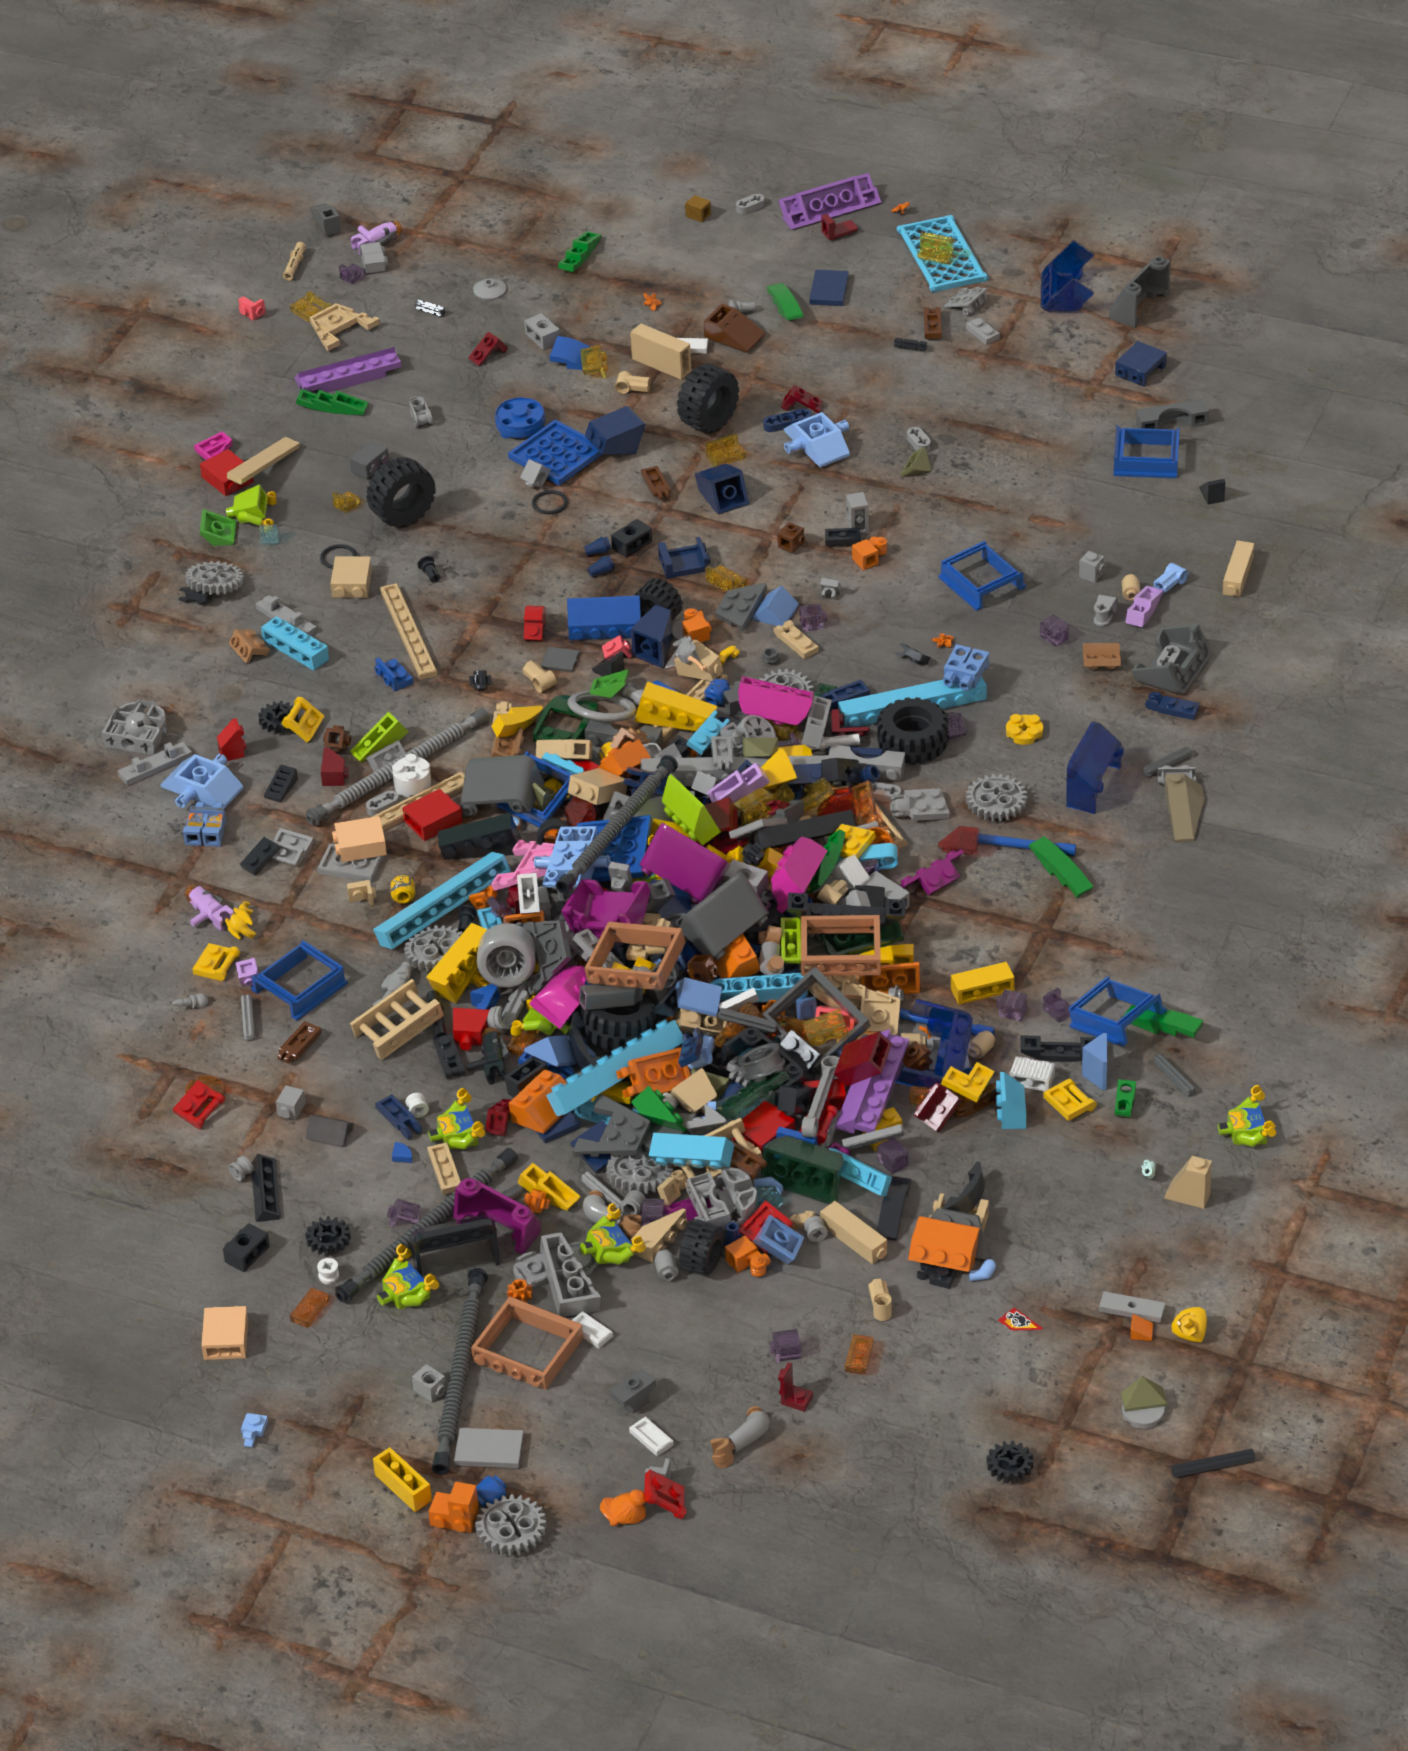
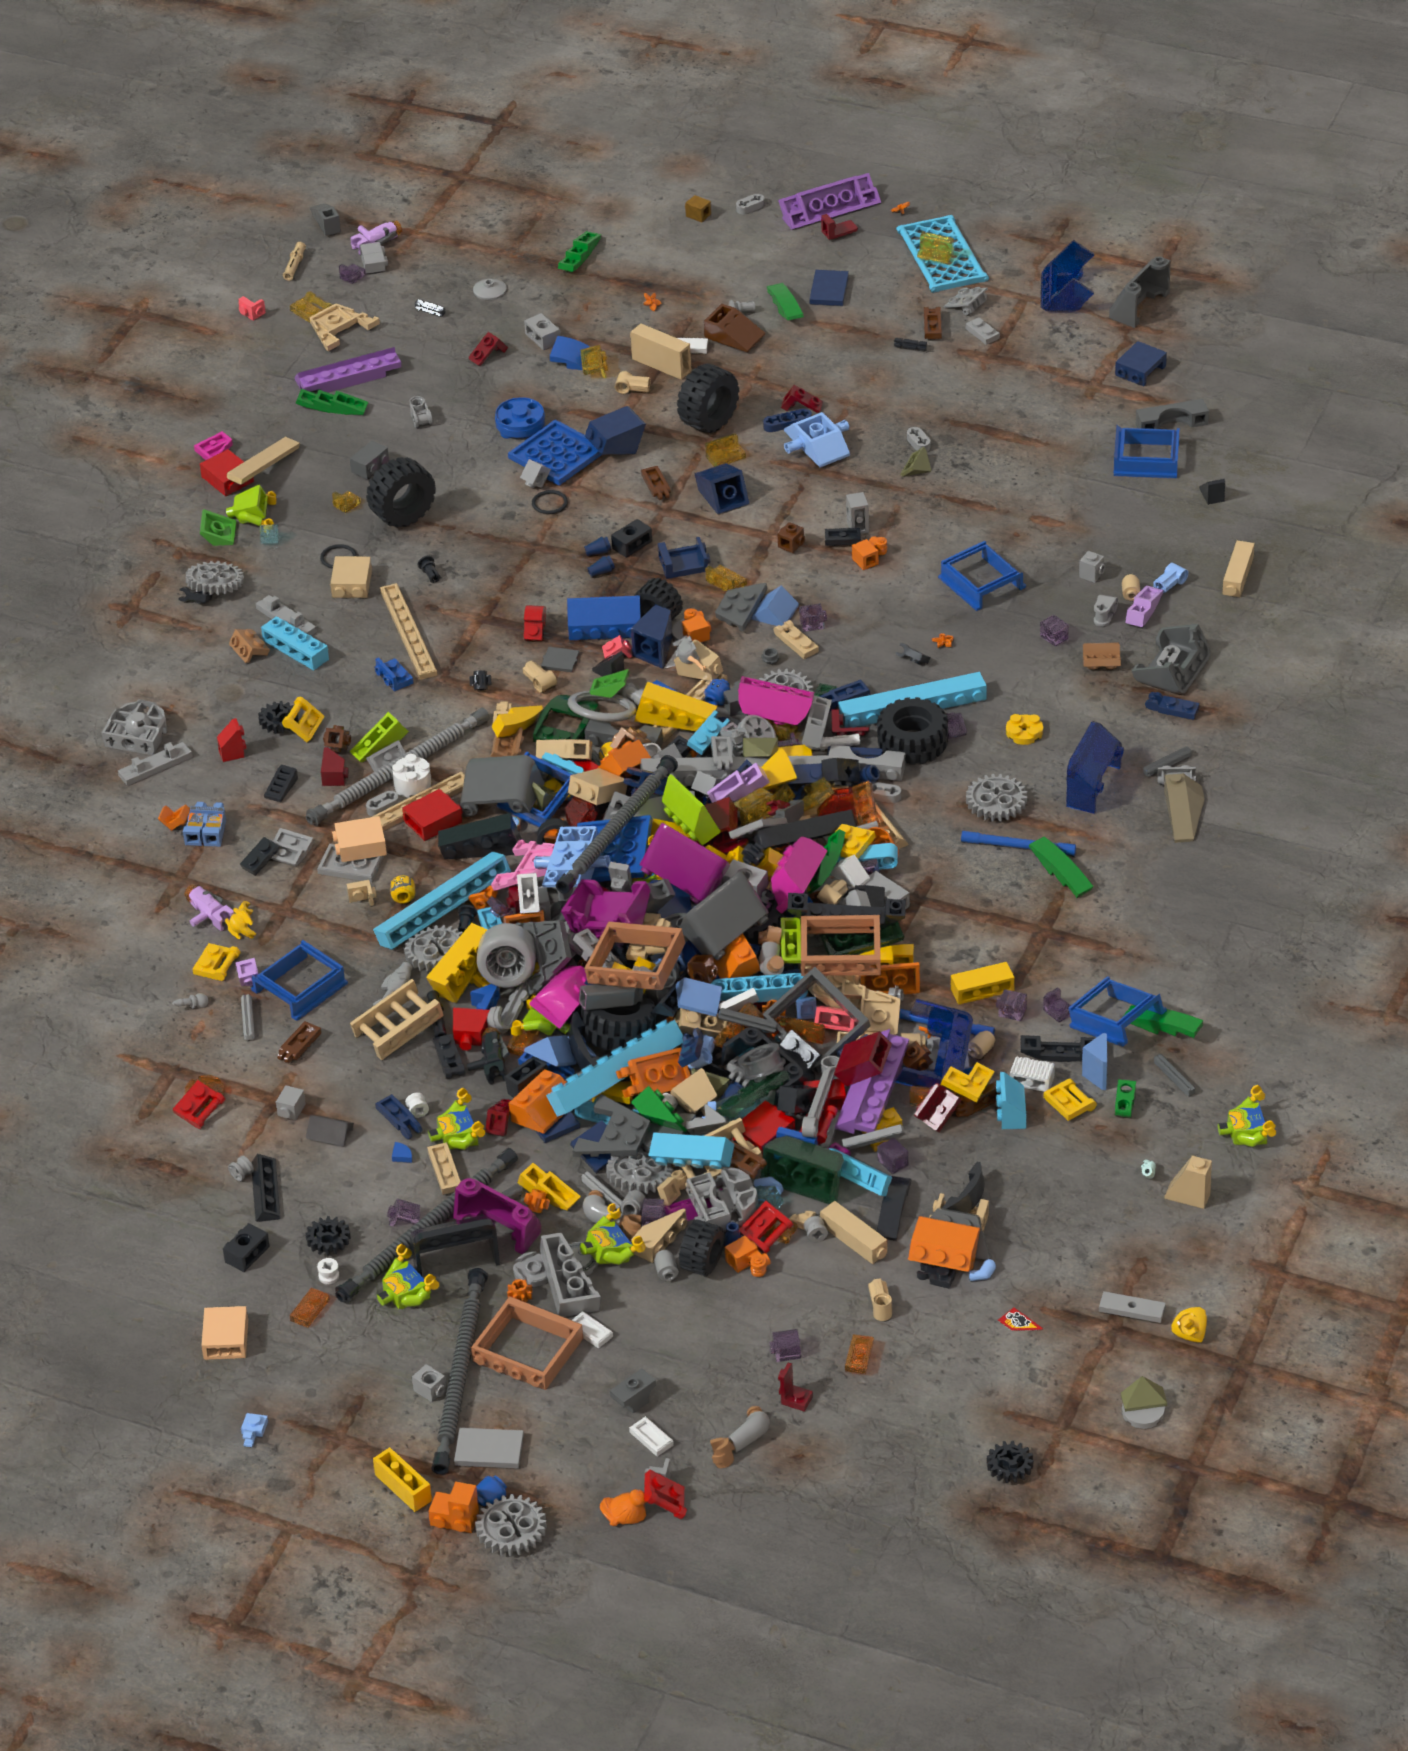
(174, 819): none -> orange bracket
(203, 781): light blue slope -> none
(731, 650): yellow arm -> none
(779, 1239): medium blue slope -> none
(825, 1027): clear yellow bracket -> none
(830, 585): light grey tile -> none
(920, 805): light grey plate -> none
(937, 876): magenta bracket -> none
(961, 838): clear red slope -> none
(965, 669): medium blue hips -> none
(1141, 1328): orange slope -> none
(1212, 1463): black axle -> none

